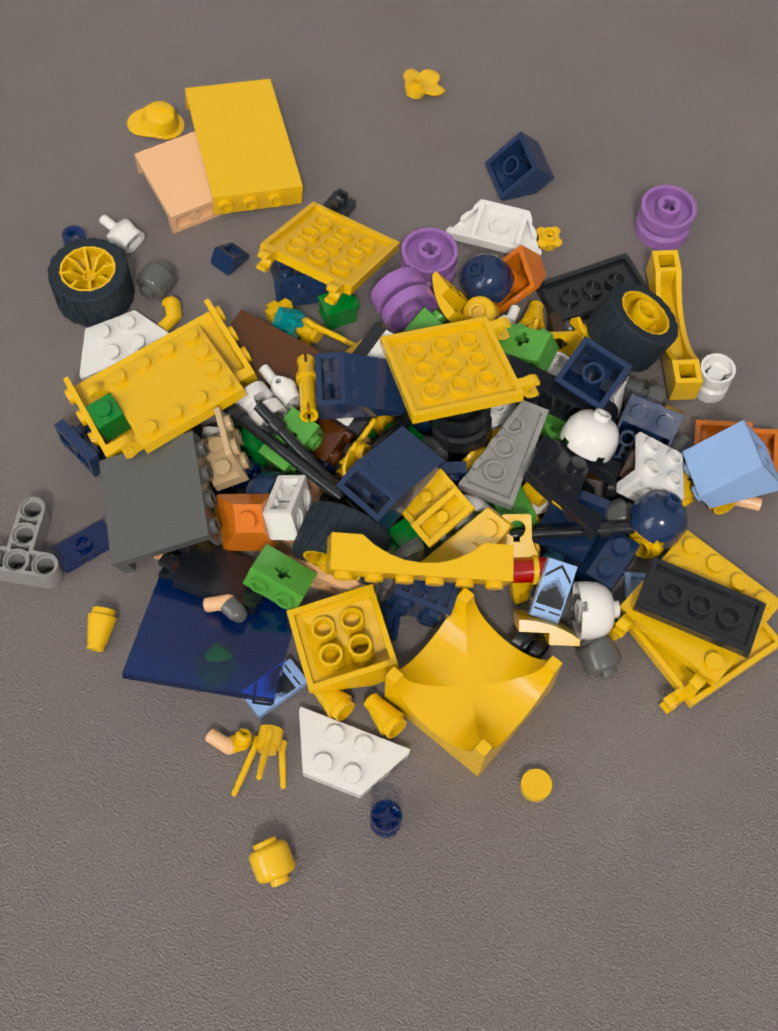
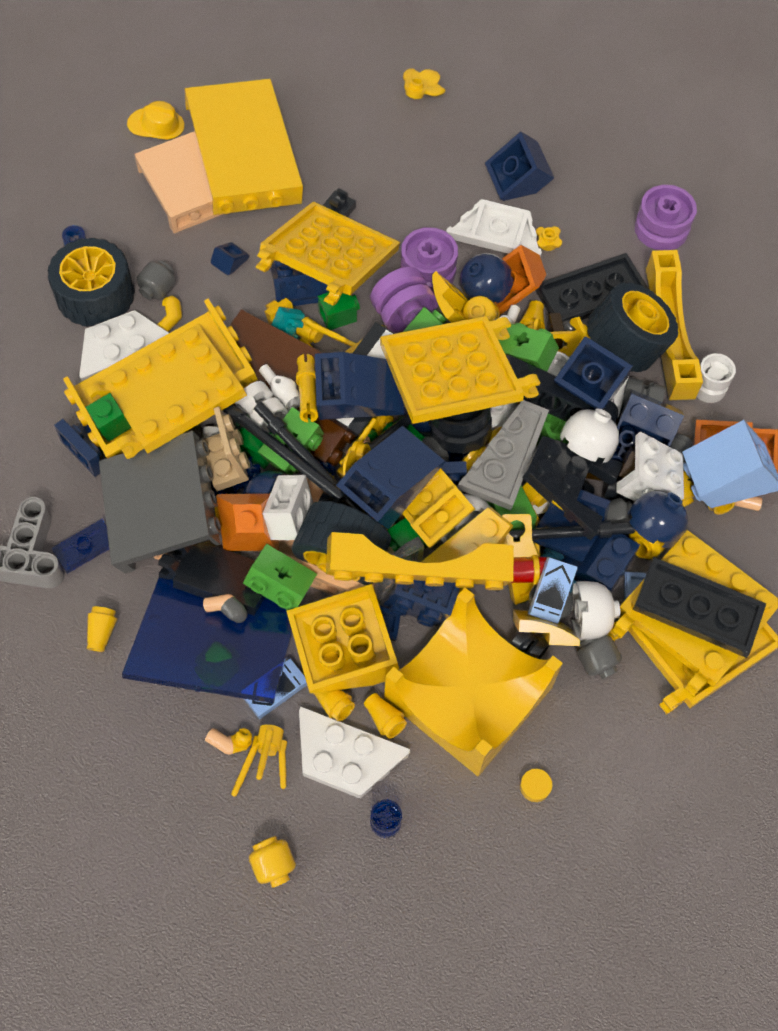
(123, 233): white piece -> none

